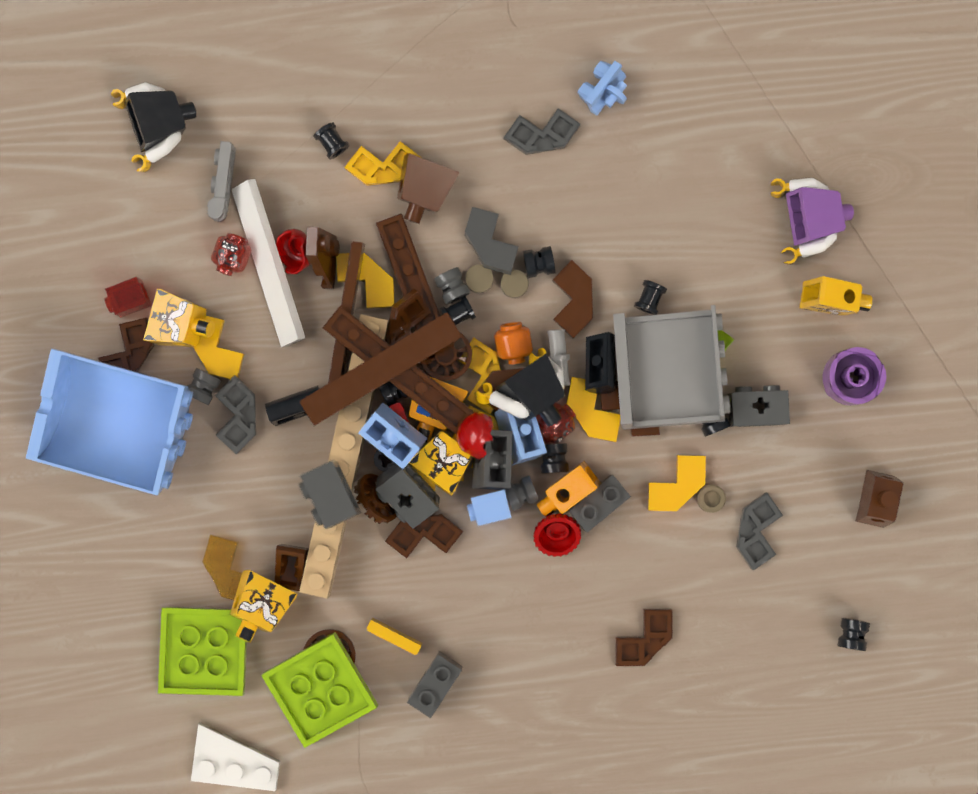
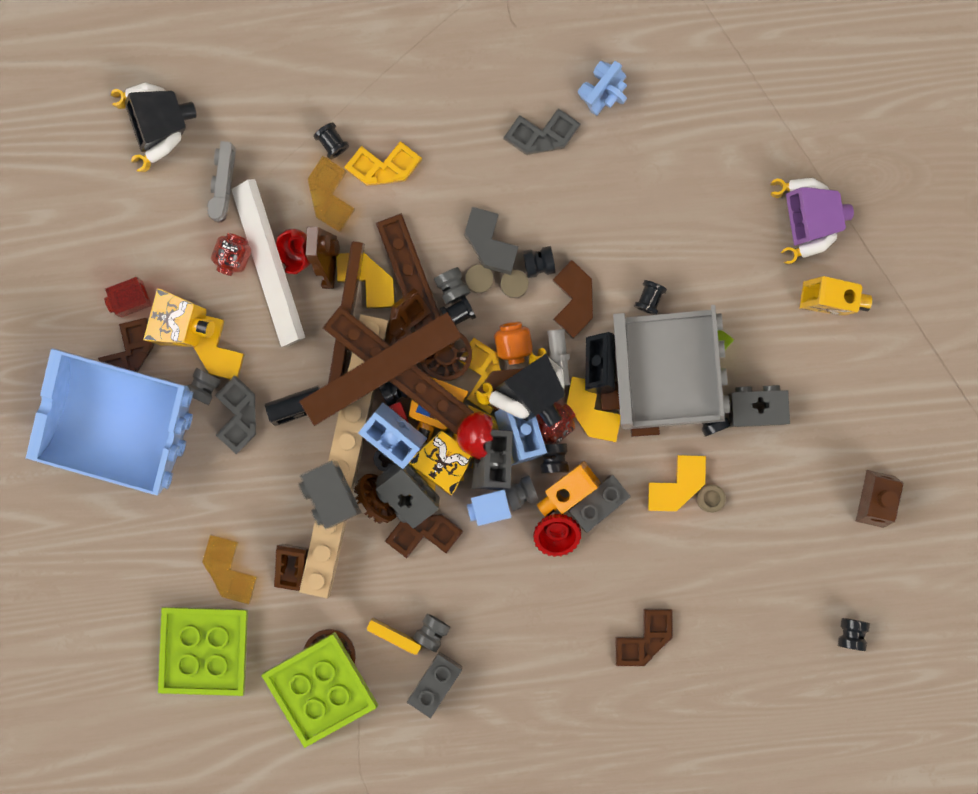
(230, 763): white wing -> none
(259, 604): torso -> none
(322, 185): none -> clear yellow tile
(423, 186): reddish brown torso -> none
(431, 632): none -> dark grey wheel
(750, 540): dark grey tile -> none
(865, 365): medium lavender brick -> none

